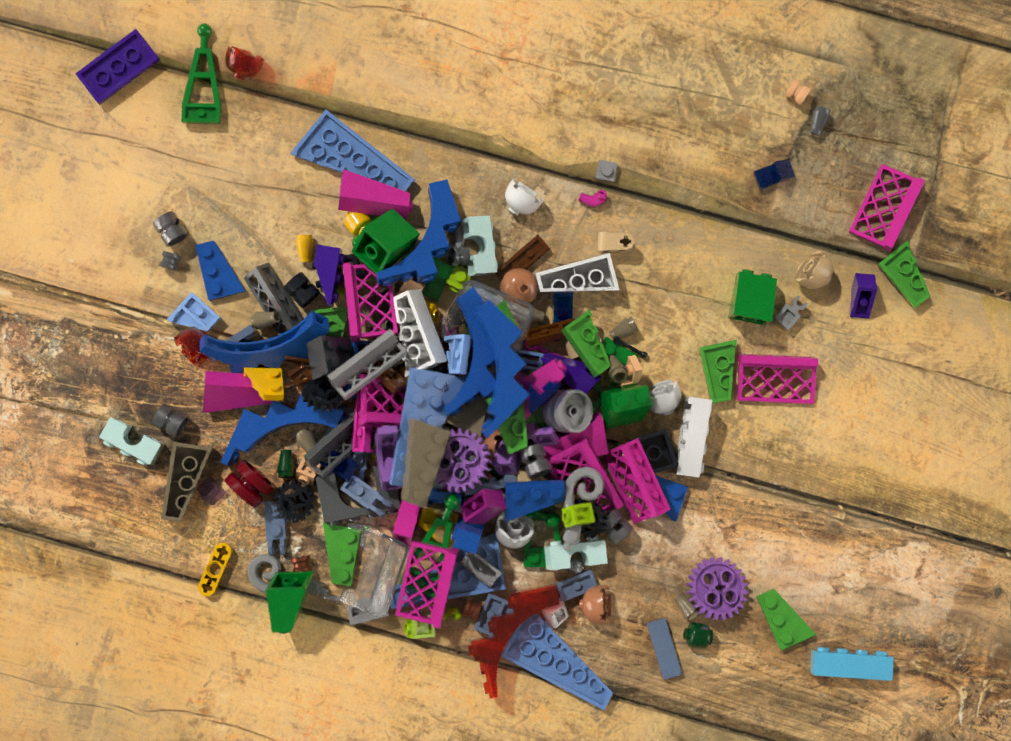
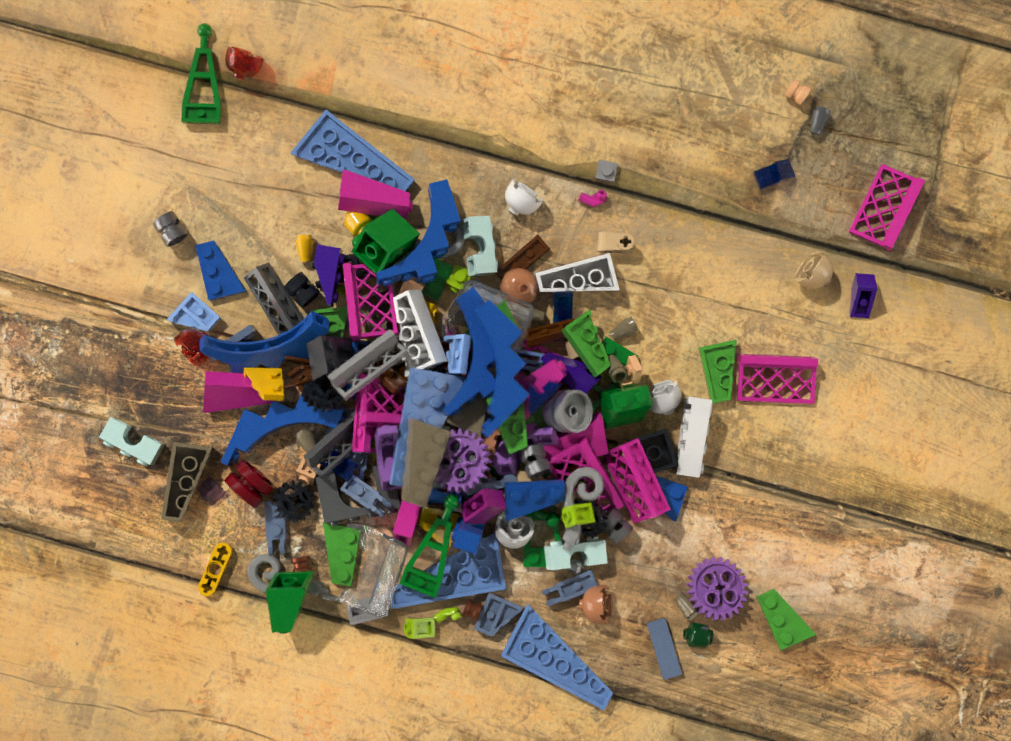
(117, 66): dark purple plate -> none
(169, 261): dark grey wheel -> none
(169, 419): flat silver wheel -> none
(262, 320): dark tan cone -> none
(285, 465): dark green cone -> none
(441, 591): dark pink fence -> none
(459, 256): dark grey wheel -> none
(481, 568): light grey hinge -> none
(489, 648): clear red arch -> none
(555, 615): white slope -> none
(616, 340): black hinge -> none
(753, 298): green slope -> none
(789, 314): light grey plate -> none
(851, 664): medium azure brick -> none
(904, 274): bright green wing -> none

